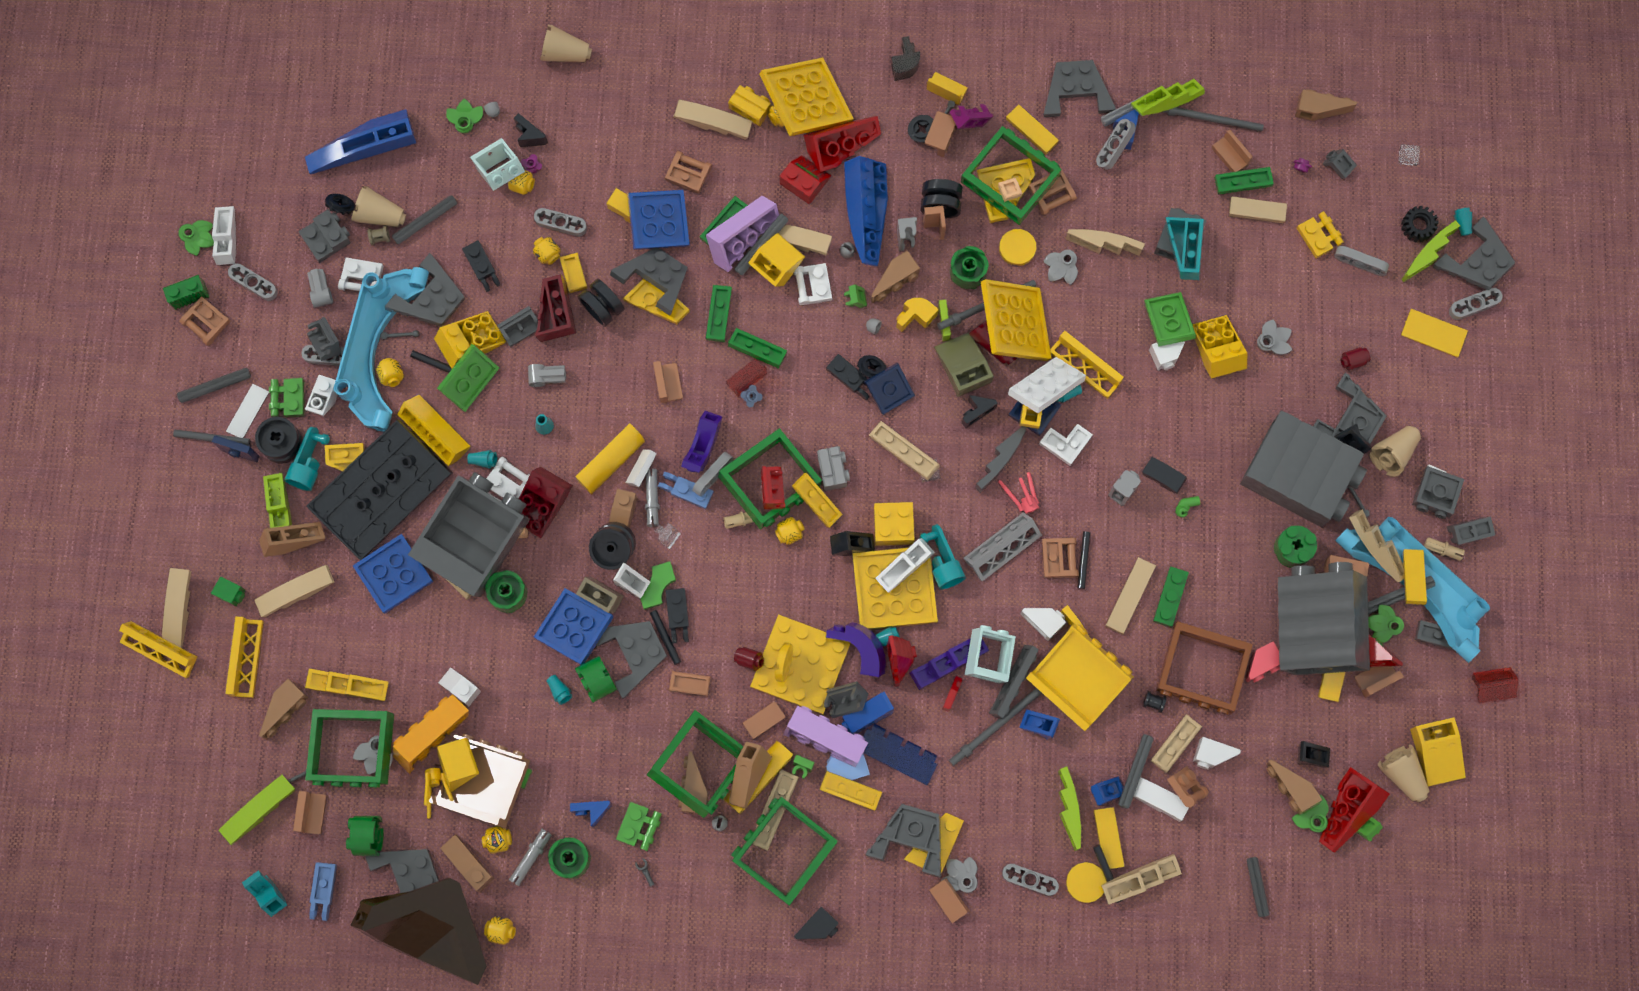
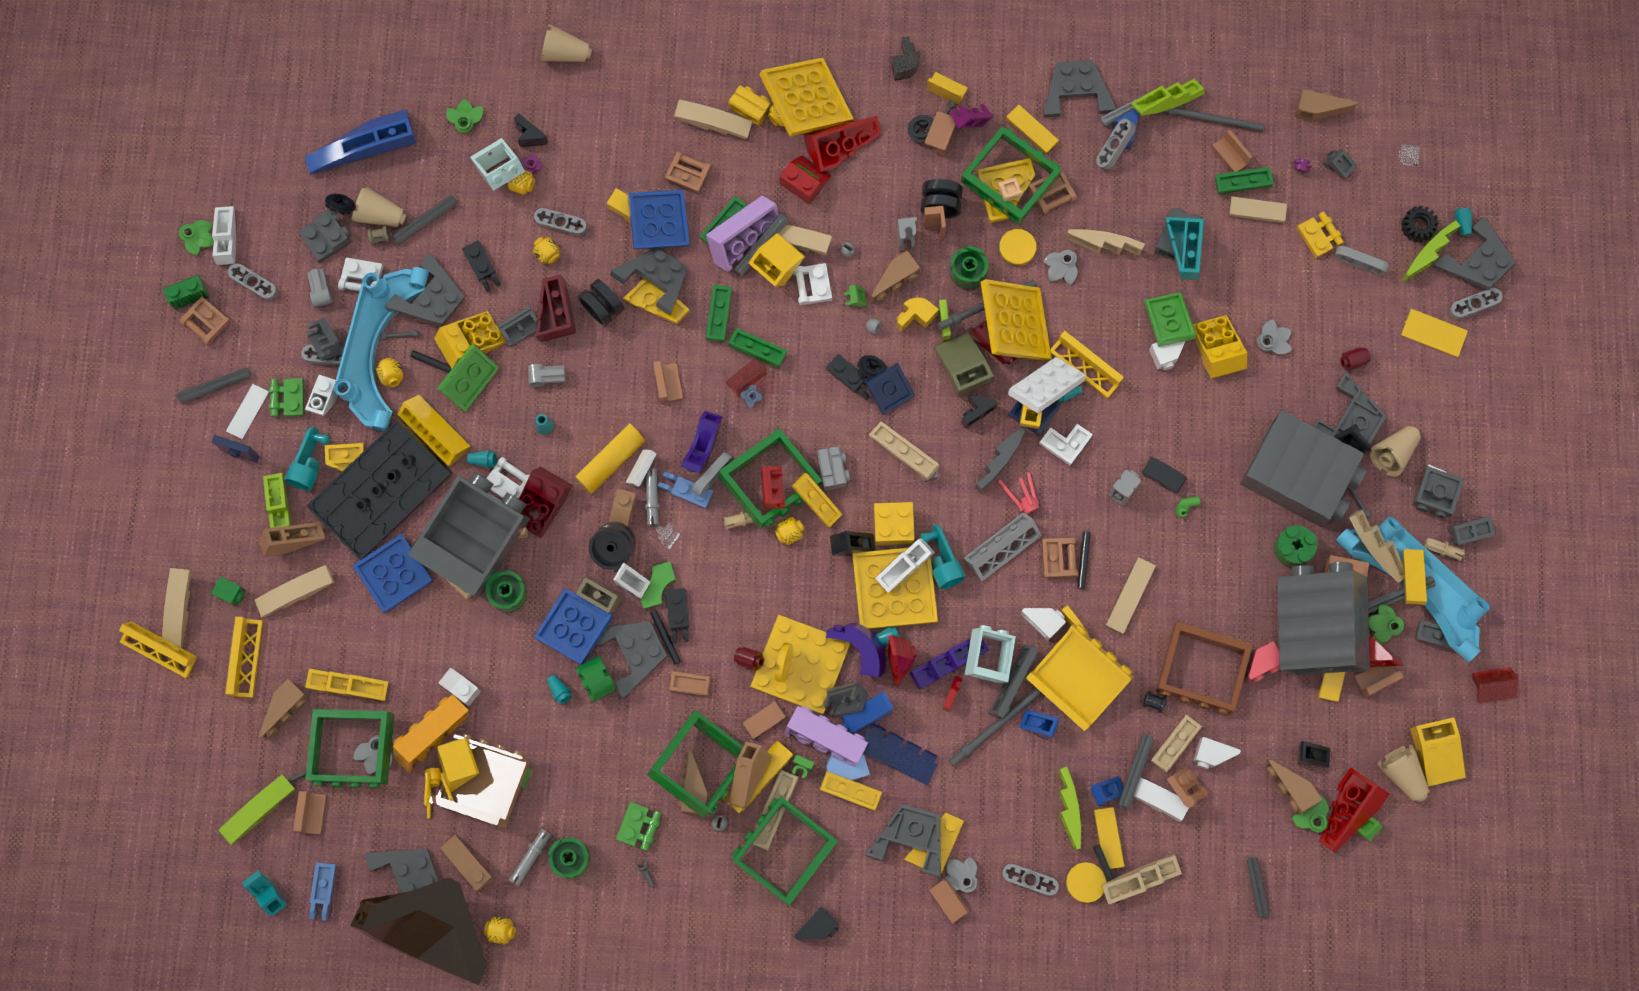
(207, 437): dark grey bar -> none
(278, 440): black wheel -> none
(365, 835): green brick -> none
(492, 109): light grey hinge -> none
(497, 839): yellow head -> none
(573, 273): yellow tile -> none
(596, 809): blue slope -> none
(866, 205): blue wedge -> none
(1170, 597): green plate -> none

